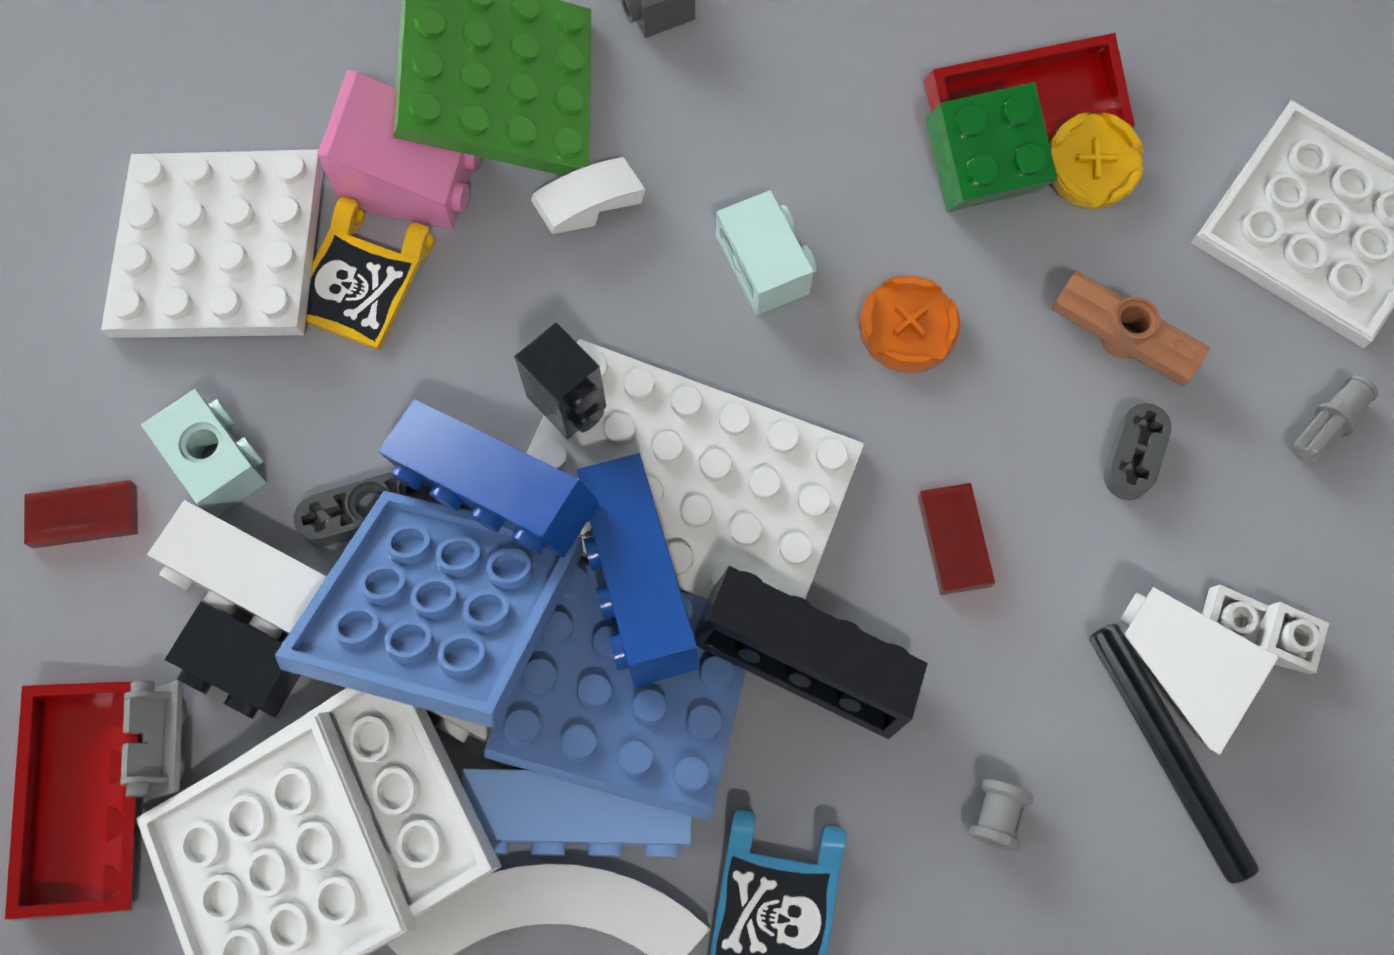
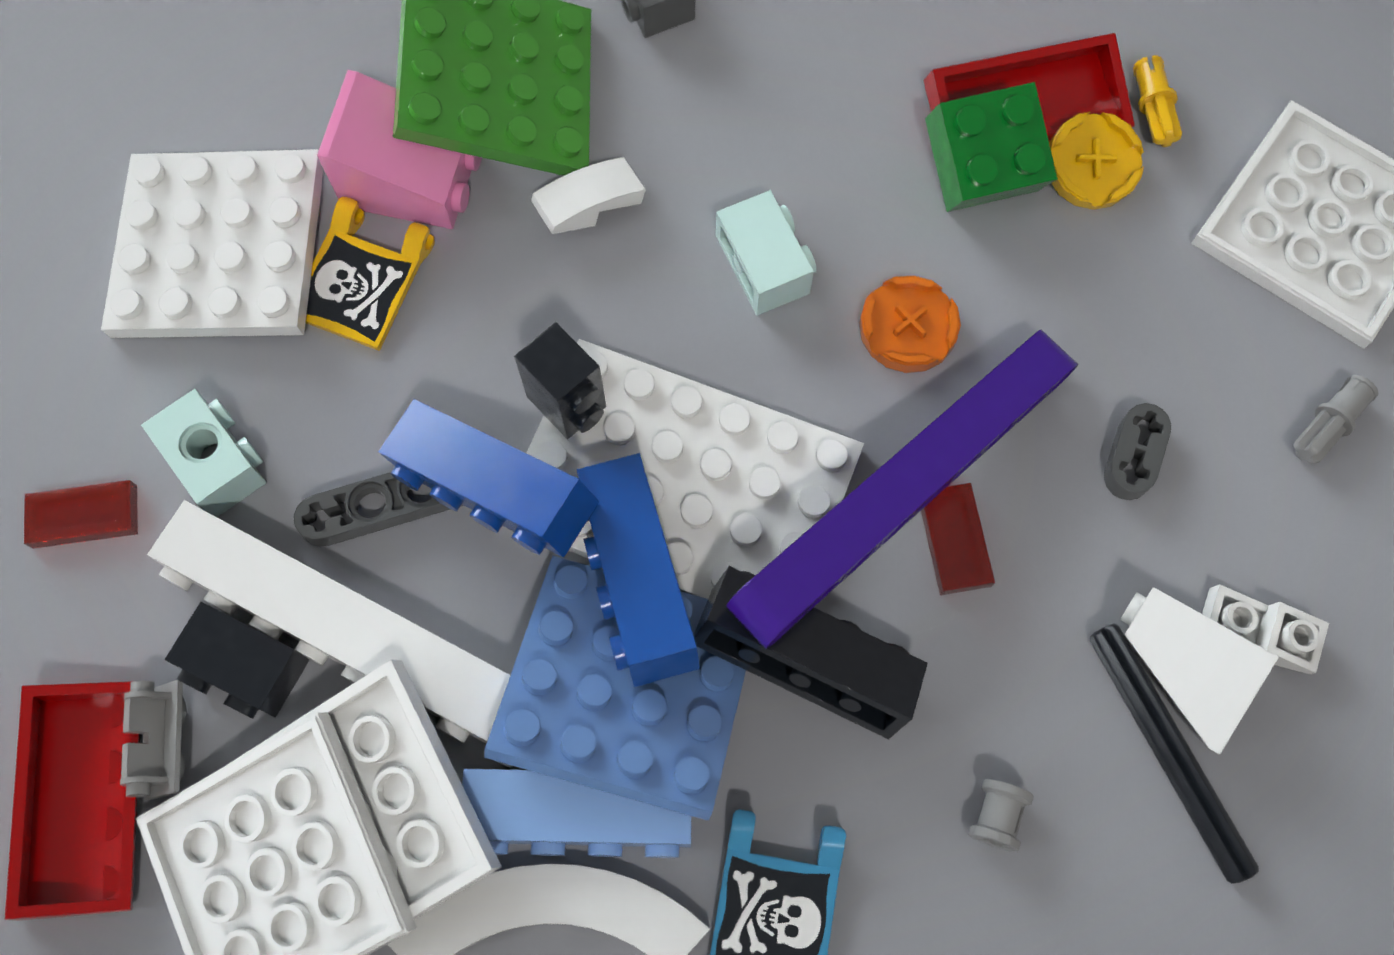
(429, 611): medium blue plate -> none
(898, 490): none -> dark purple beam
(1154, 344): nougat piece -> none
(1157, 101): none -> yellow axle

